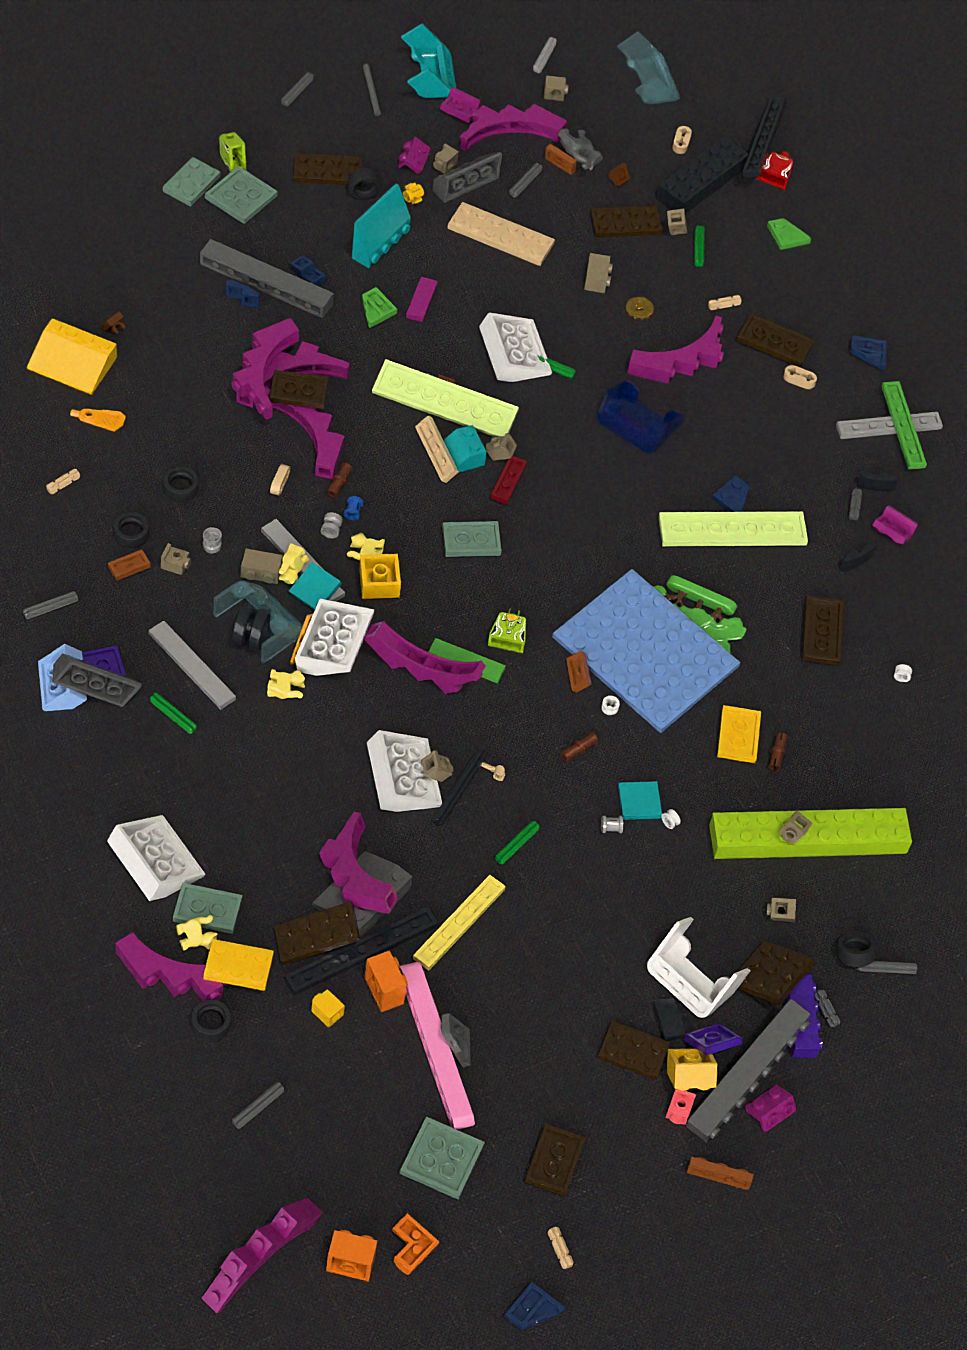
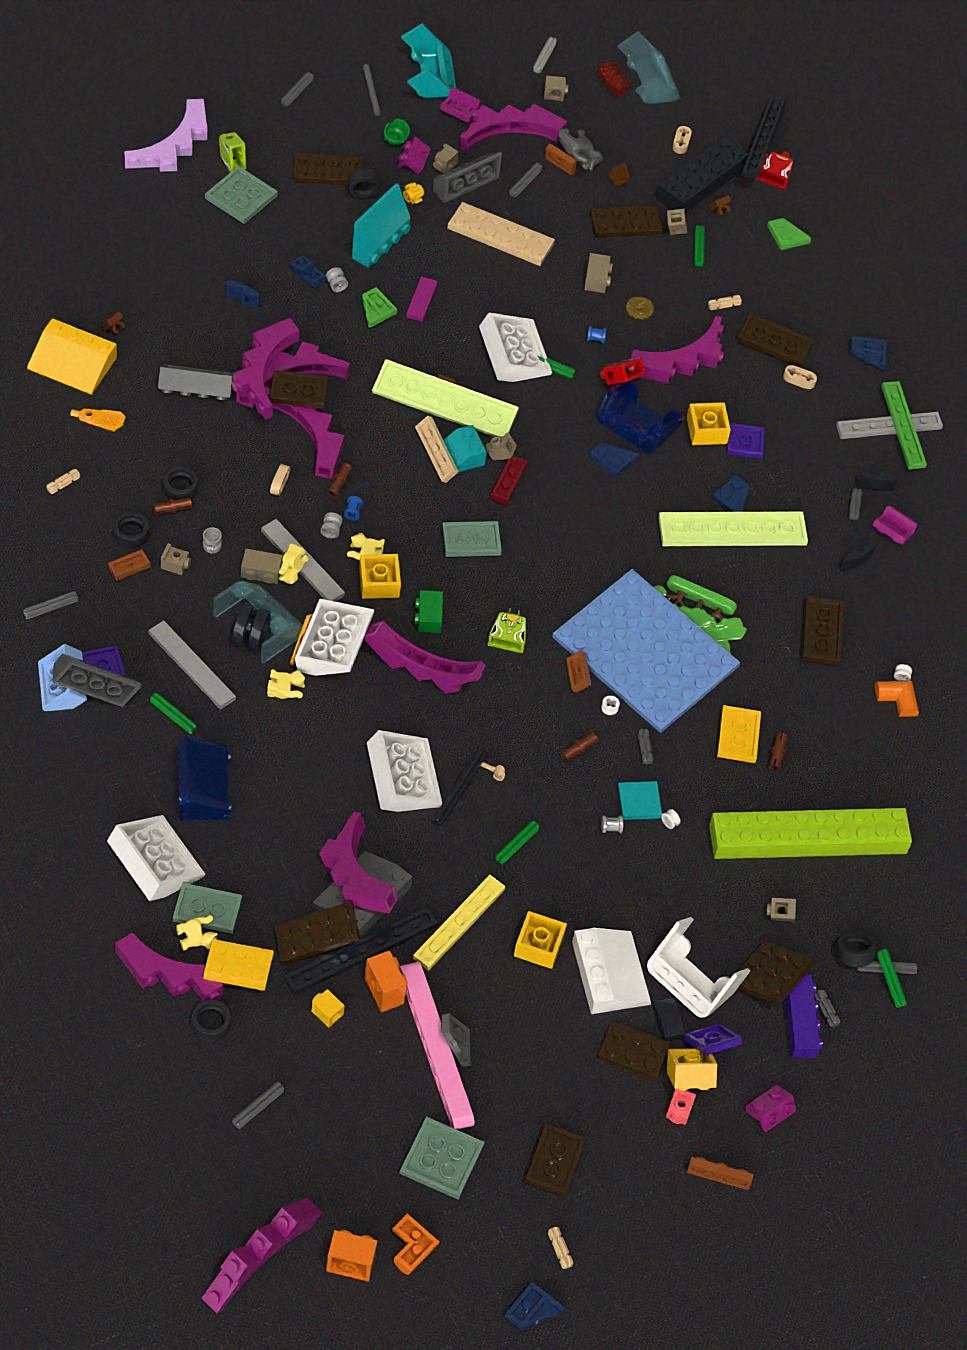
(172, 506): none -> copper pin
(177, 144): none -> lavender arch
(191, 181): sand green plate -> none
(195, 380): none -> slope
(203, 779): none -> clear blue windscreen
(266, 278): dark grey brick -> none
(314, 585): teal tile -> none
(336, 279): none -> light grey wheel
(396, 132): none -> green hair
(430, 611): none -> green brick
(440, 769): dark tan brick -> none
(492, 671): bright green tile -> none
(540, 940): none -> yellow brick
(596, 334): none -> blue bush
(610, 969): none -> white slope
(613, 458): none -> dark blue wing
(614, 78): none -> clear red piece
(617, 372): none -> red torso
(645, 746): none -> dark grey axle
(708, 423): none -> yellow brick
(720, 204): none -> reddish brown tile
(746, 440): none -> dark purple tile
(748, 1071): dark grey brick -> none
(791, 831): dark tan brick -> none
(891, 978): none -> green axle
(901, 692): none -> orange brick

